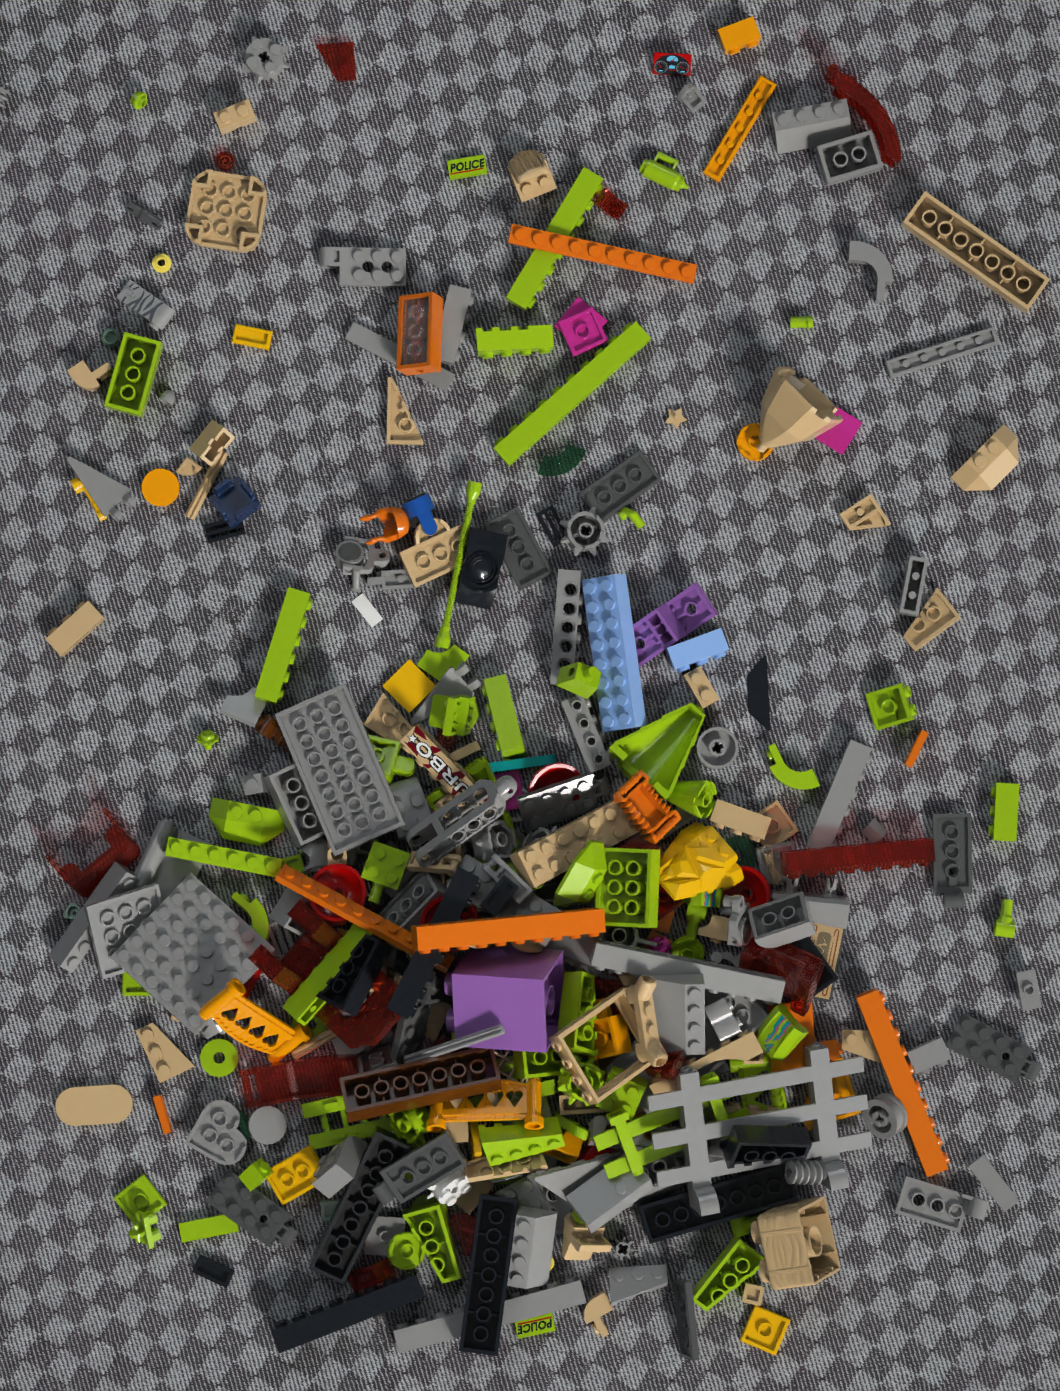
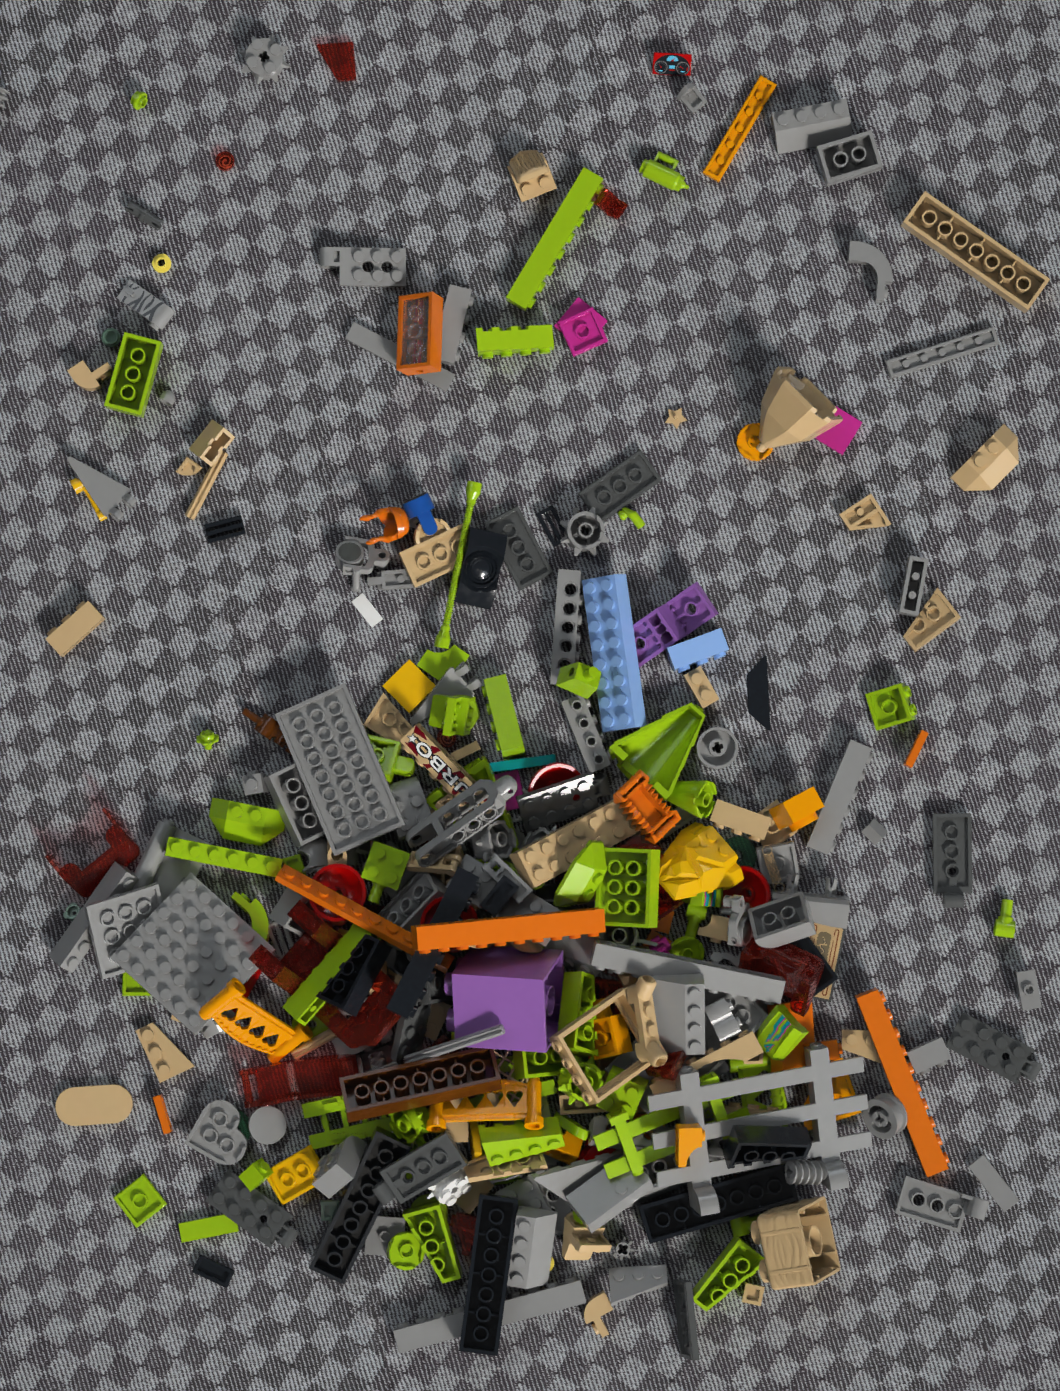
(142, 1231): lime hips -> none
(160, 487): light orange tile -> none
(219, 1069): lime tile -> none
(226, 211): tan plate -> none
(234, 501): dark blue panel -> none
(235, 116): tan brick -> none
(243, 707): light grey tile -> none
(252, 337): yellow tile -> none
(282, 646): lime brick -> none
(347, 1312): black brick -> none
(371, 1274): clear red arch -> none
(400, 425): tan wing -> none
(467, 167): lime tile -> none
(535, 1325): lime tile -> none
(561, 463): clear green tile -> none
(570, 395): lime brick -> none
(602, 253): orange plate -> none
(687, 1139): none -> light orange arch
(738, 36): light orange piece -> none
(765, 1329): yellow tile -> none
(787, 776): lime arch -> none
(797, 810): none -> light orange piece
(801, 321): lime pin -> none
(857, 856): clear red brick -> none
(870, 110): clear red windscreen -> none
(1004, 812): lime brick -> none

